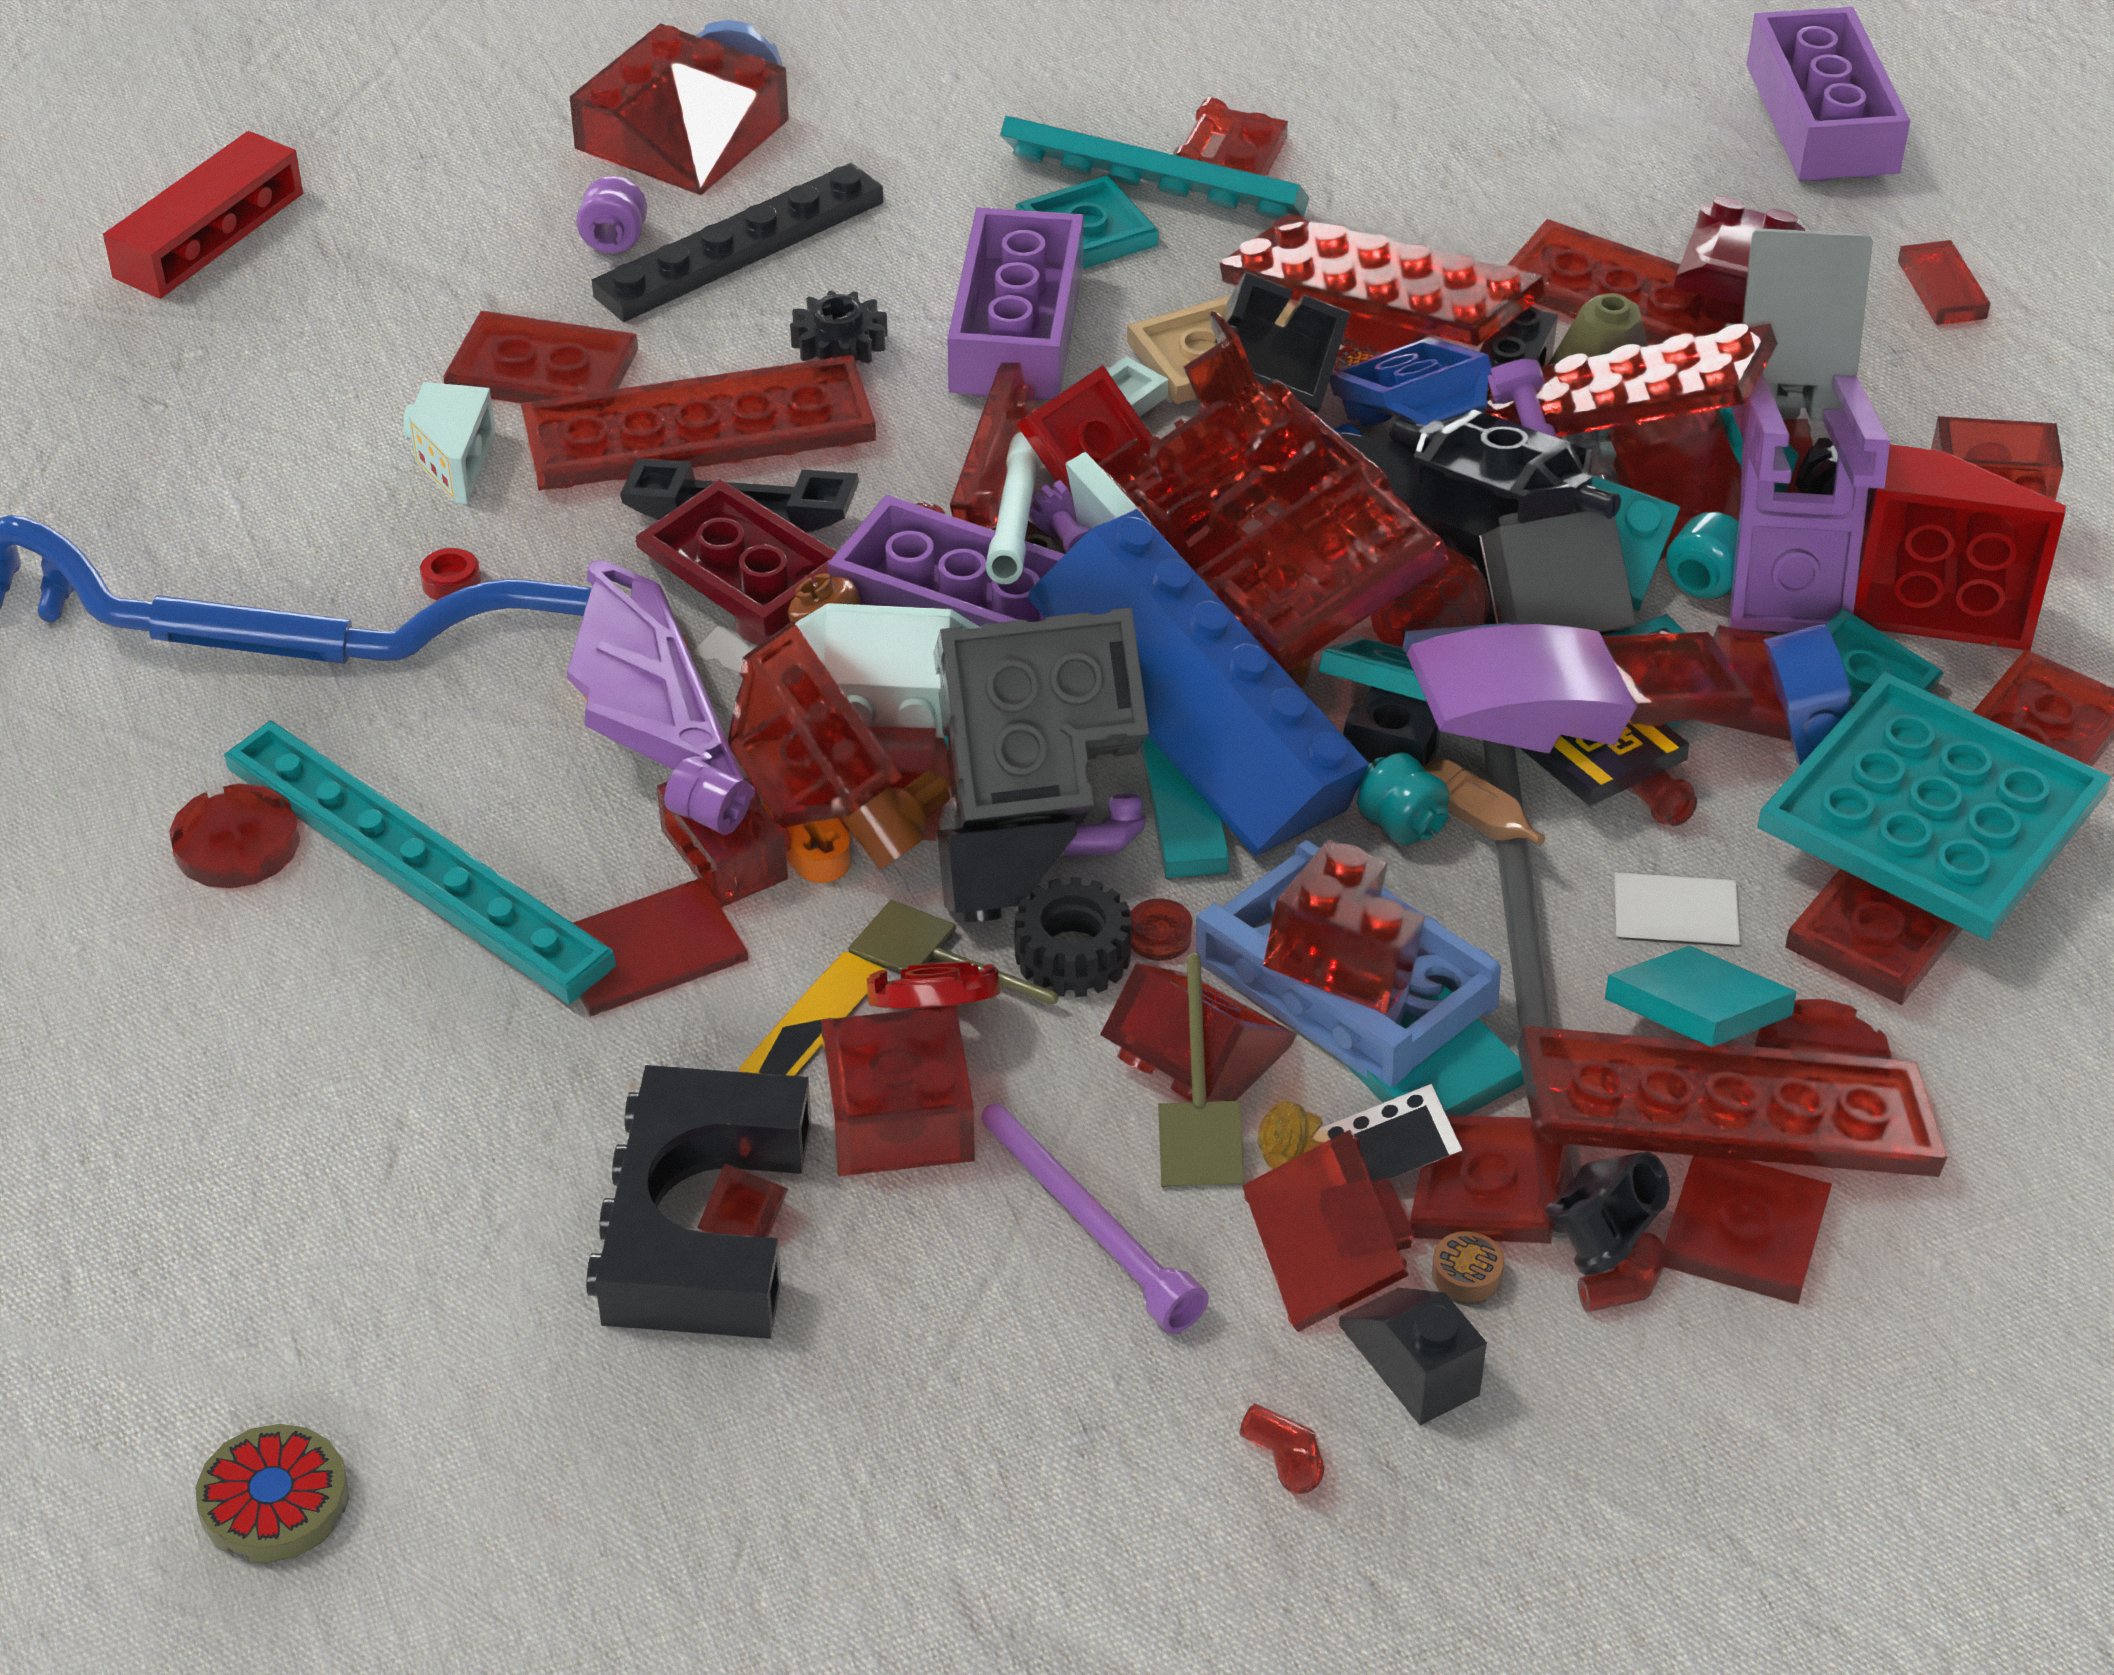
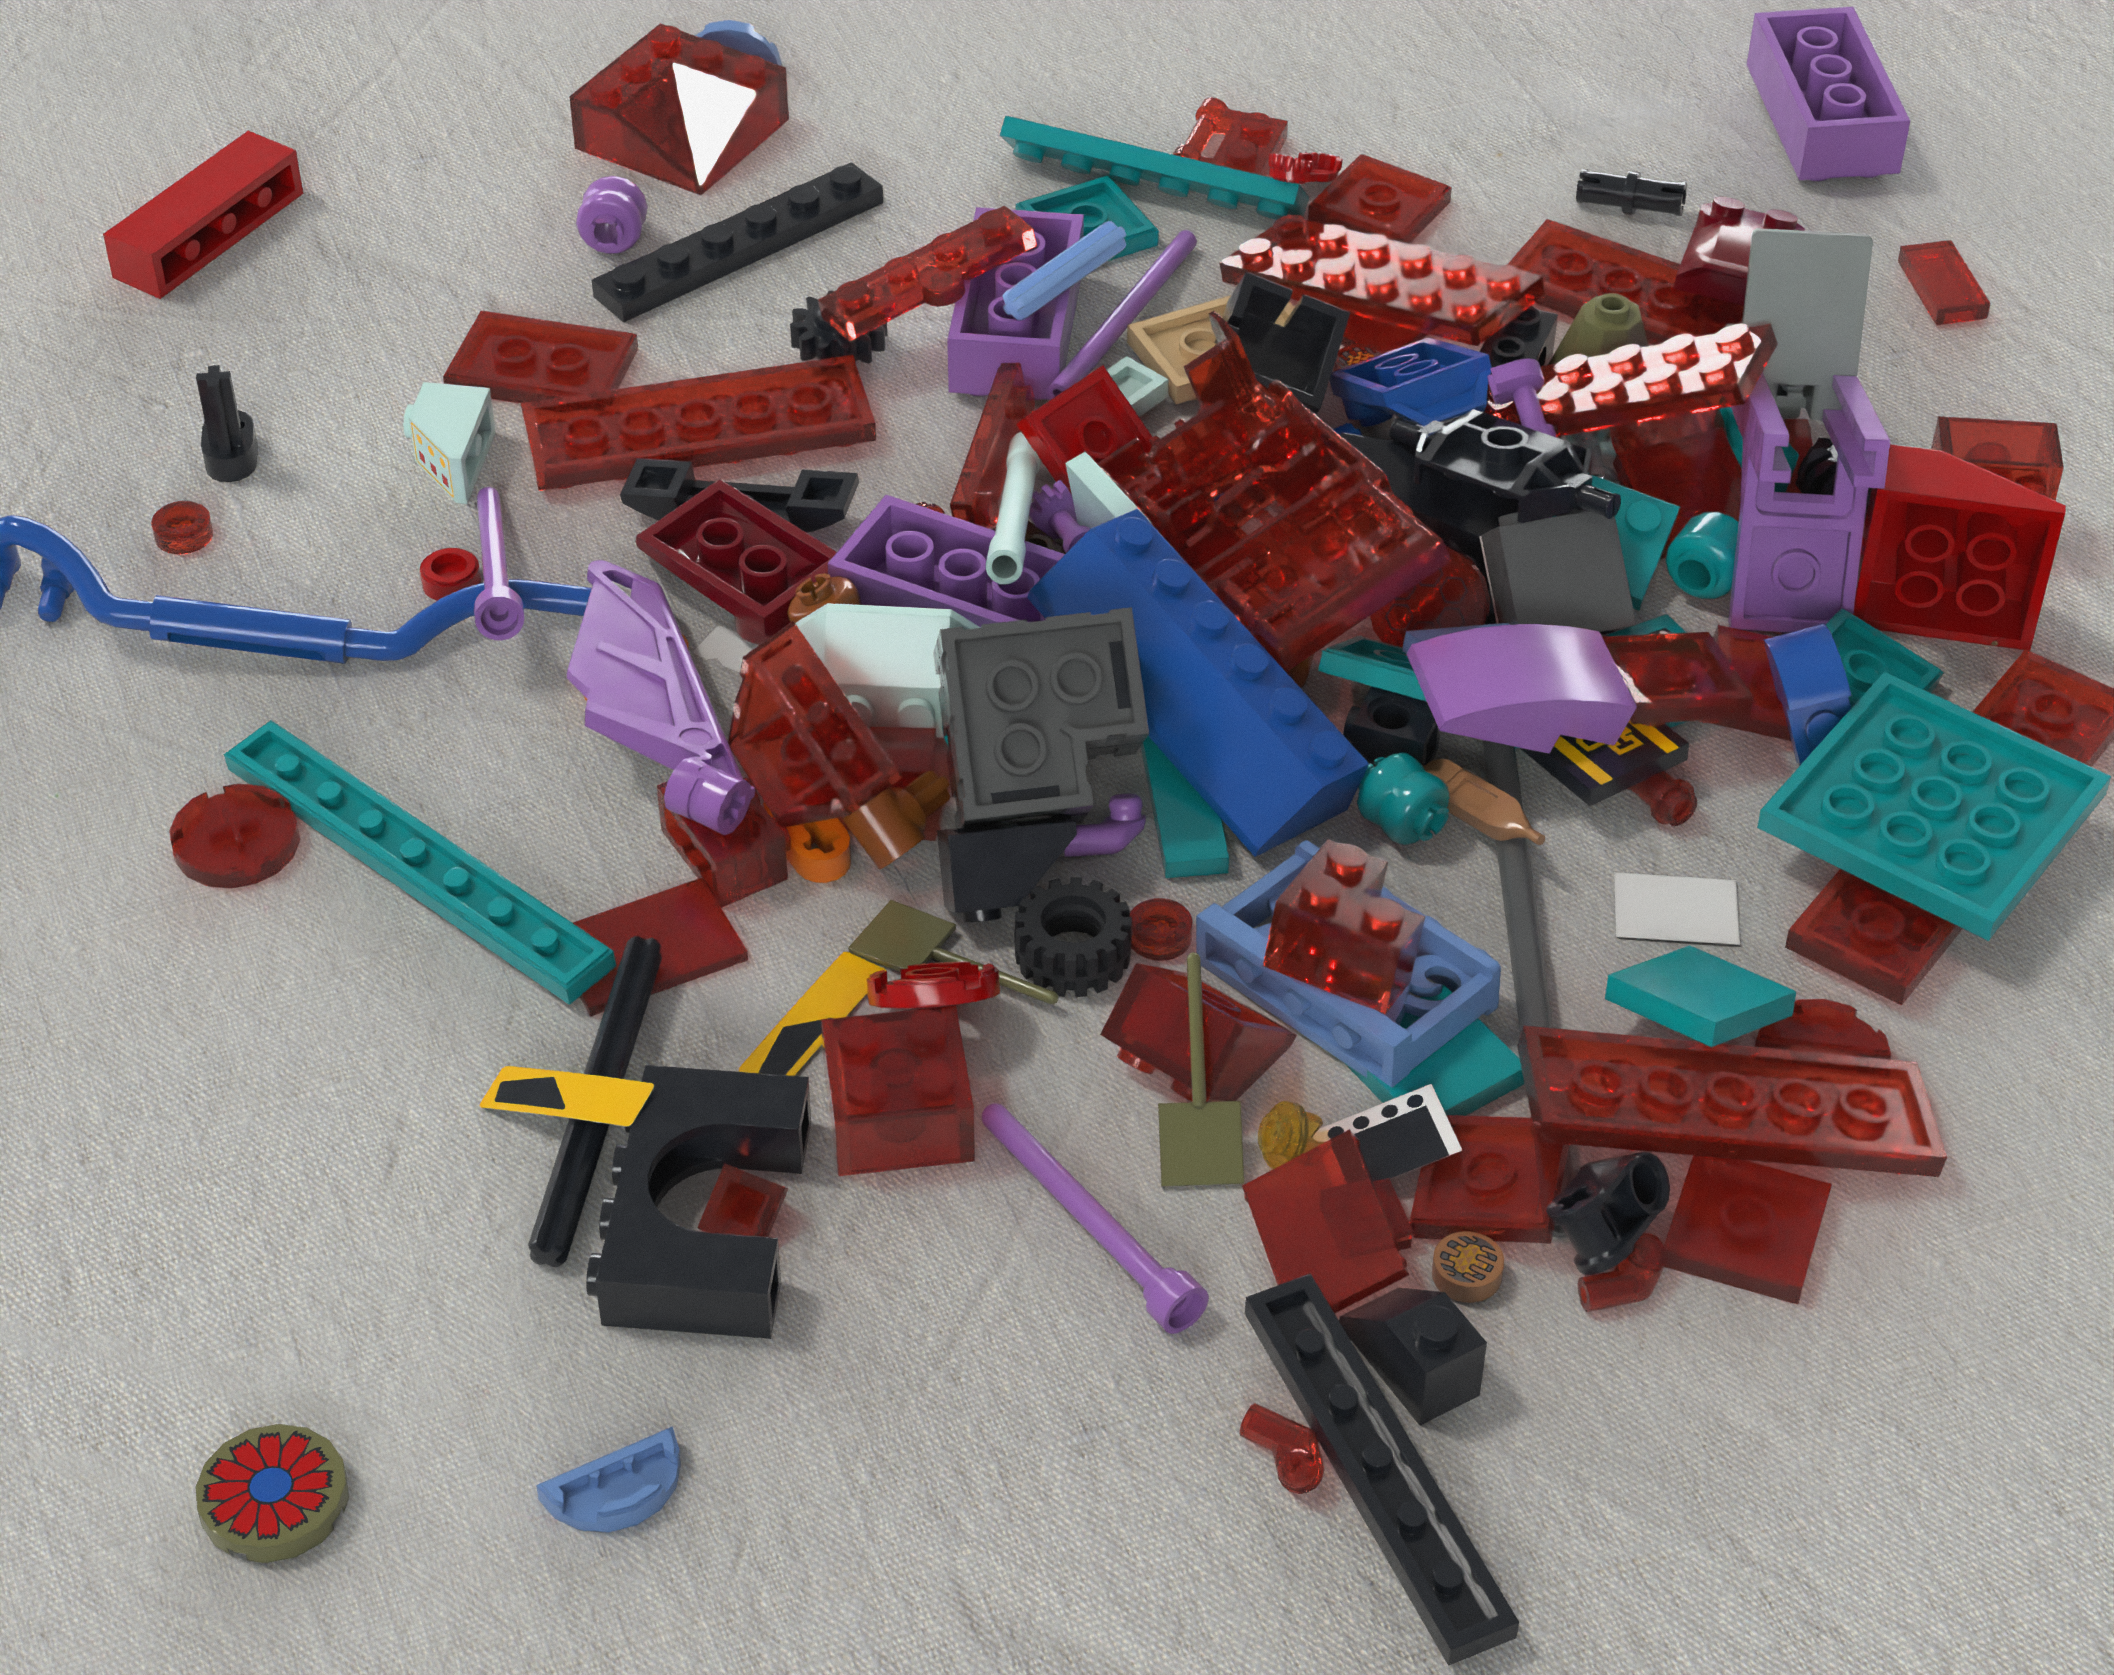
(182, 527): none -> clear red tile
(227, 433): none -> black piece
(498, 607): none -> medium lavender piece
(567, 1095): none -> yellow sticker
(584, 1139): none -> black axle
(616, 1488): none -> medium blue tile
(928, 274): none -> clear red hinge
(1064, 270): none -> light blue axle
(1124, 313): none -> medium lavender piece
(1305, 168): none -> red piece
(1380, 200): none -> clear red tile
(1381, 1470): none -> black plate
(1631, 192): none -> black pin

